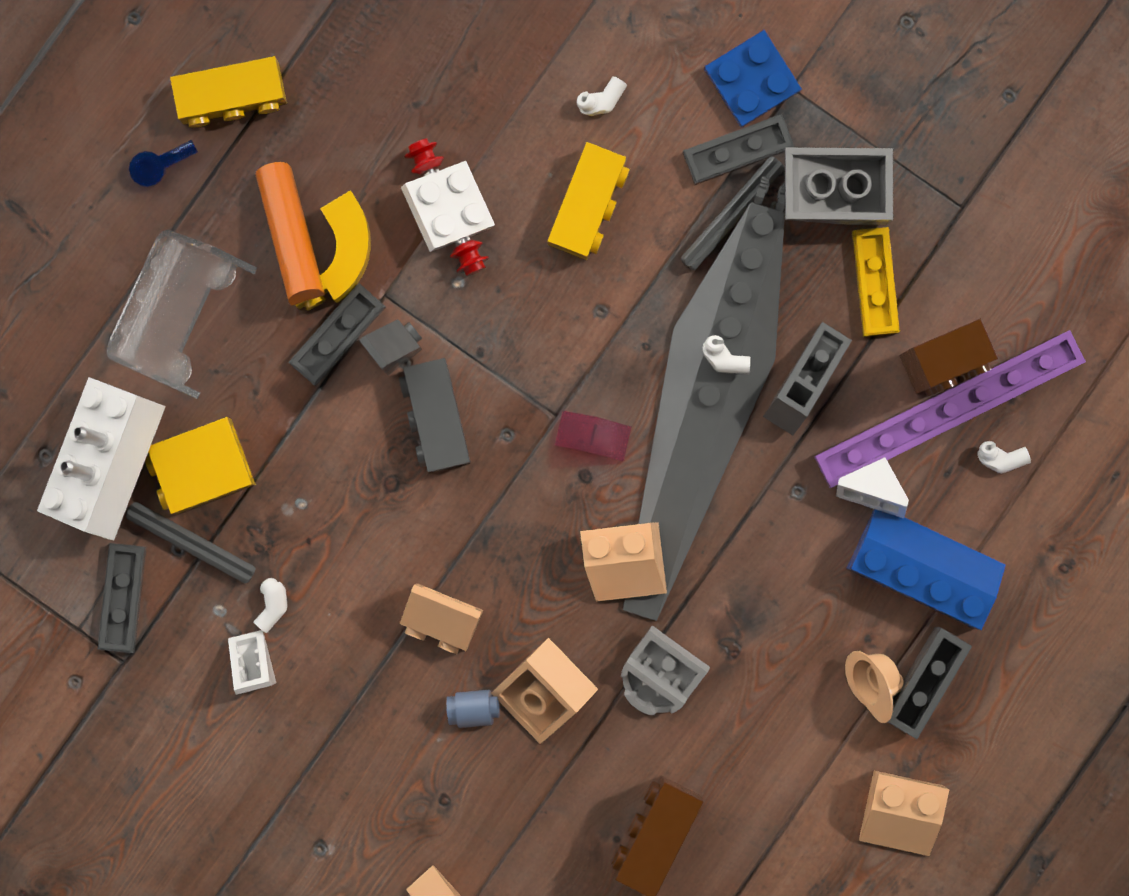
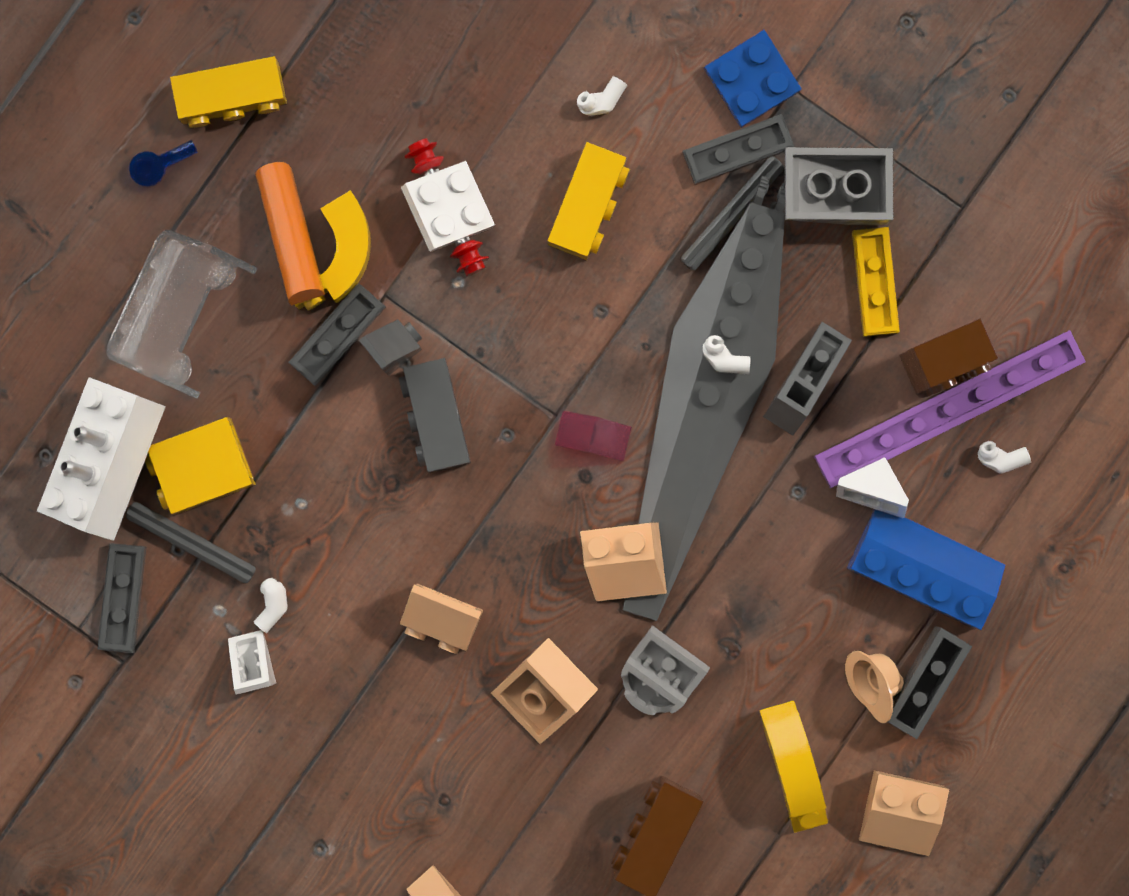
(472, 708): sand blue brick -> none
(794, 766): none -> yellow arch

